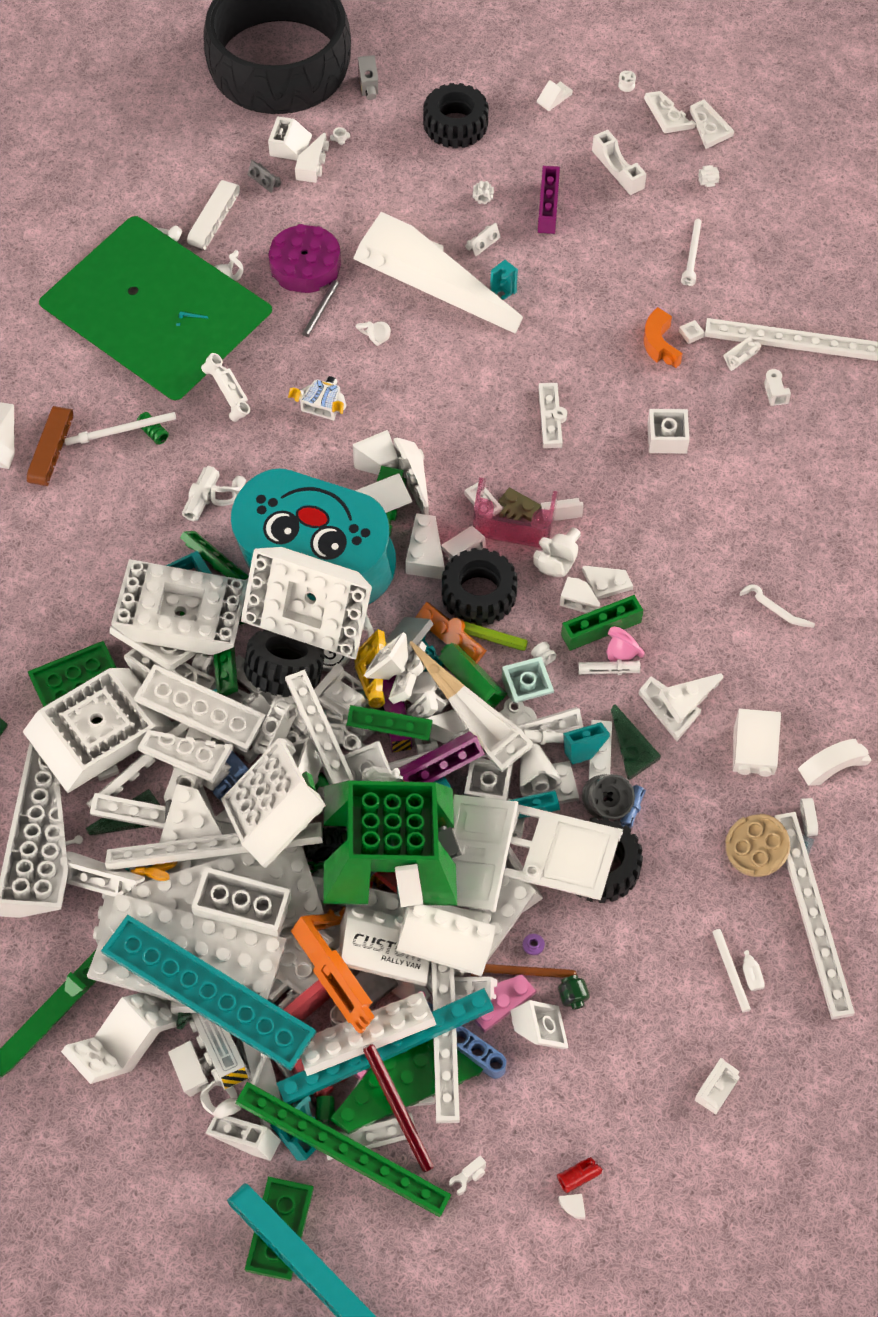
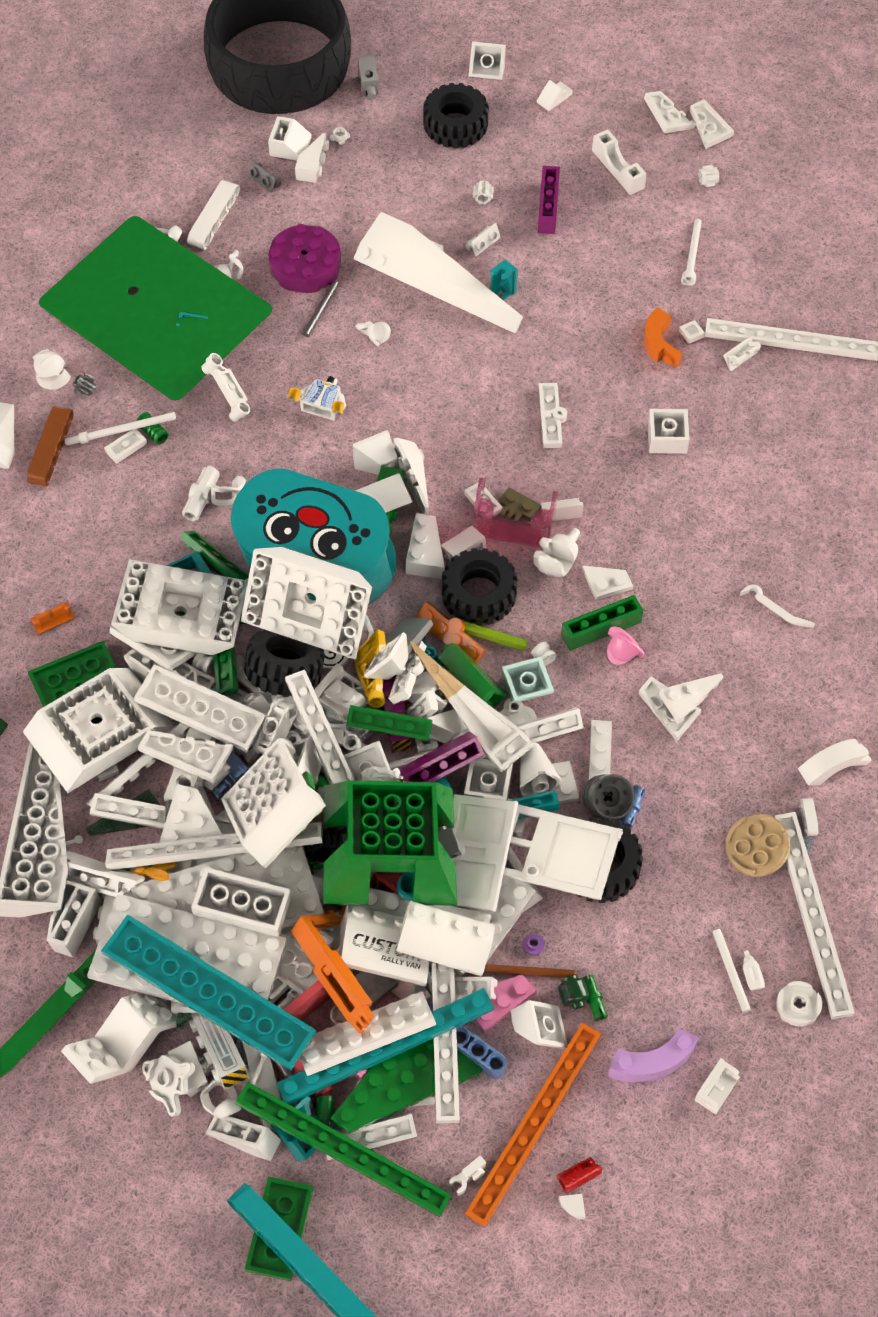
(47, 368): none -> white helmet
(52, 618): none -> orange hinge
(72, 922): none -> white wedge
(84, 385): none -> dark grey gear
(125, 445): none -> white plate
(168, 1080): none -> white tile
(398, 1107): dark red axle -> none
(409, 885): white tile -> none
(487, 60): none -> white slope
(532, 1125): none -> orange plate
(544, 736): white pin -> none
(578, 596): white slope -> none
(584, 742): teal slope -> none
(595, 999): none -> green pin
(615, 667): white pin -> none
(627, 81): white wheel -> none
(634, 747): clear green wing -> none
(654, 1064): none -> lavender brick
(756, 742): white slope -> none
(774, 388): white leg -> none
(807, 995): none -> white plate

